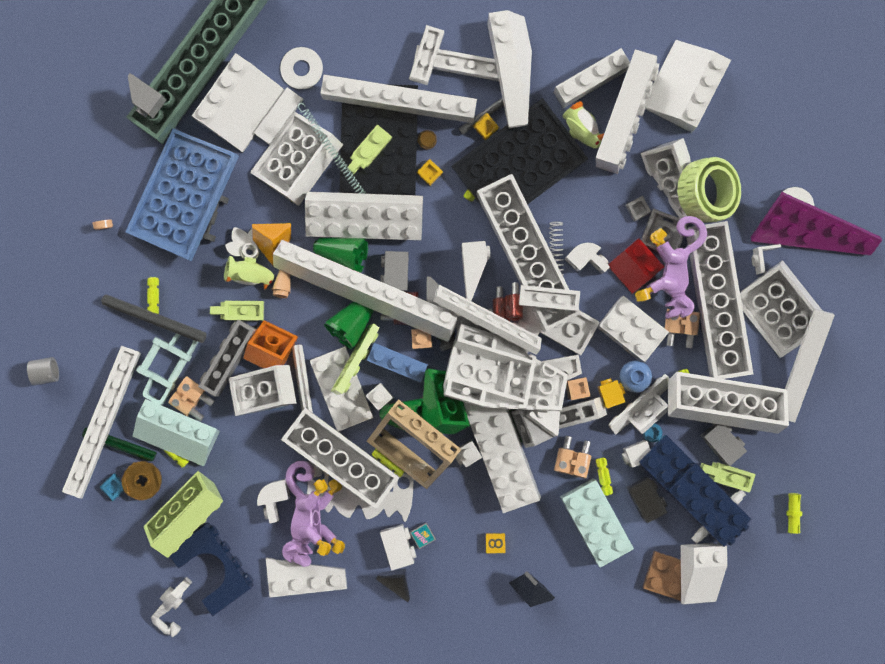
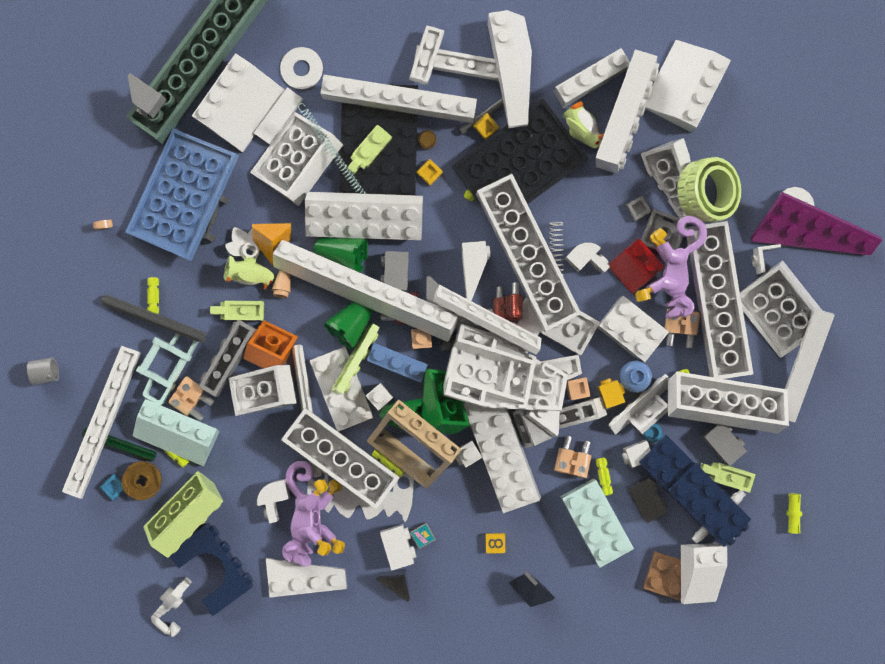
(549, 298): white plate -> none

